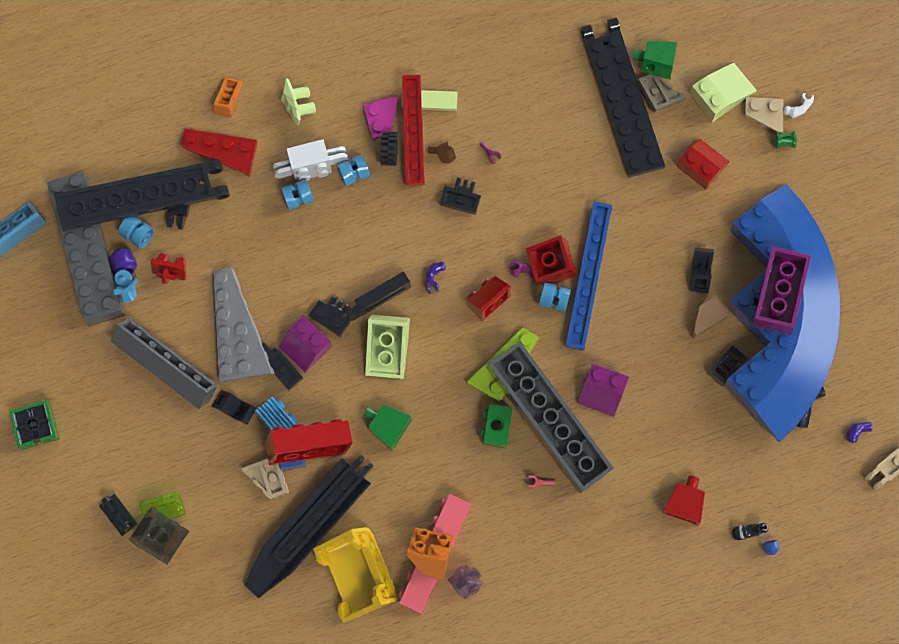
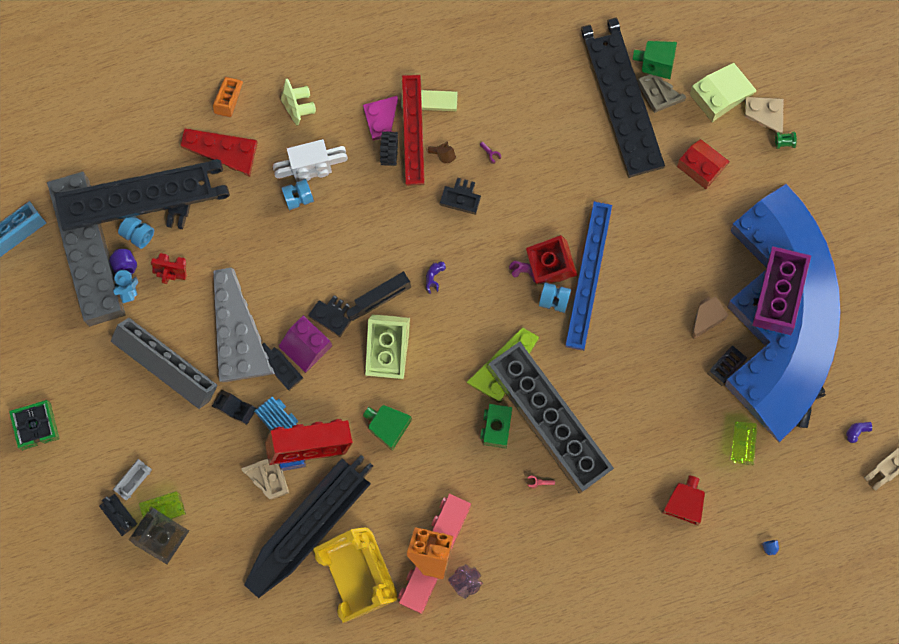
(132, 479): none -> light grey hinge
(350, 176): dark azure wheel -> none
(488, 297): red slope -> none
(603, 390): magenta slope -> none
(701, 270): black slope -> none
(744, 443): none -> clear neon green hinge
(747, 531): black piece -> none
(797, 111): white piece -> none

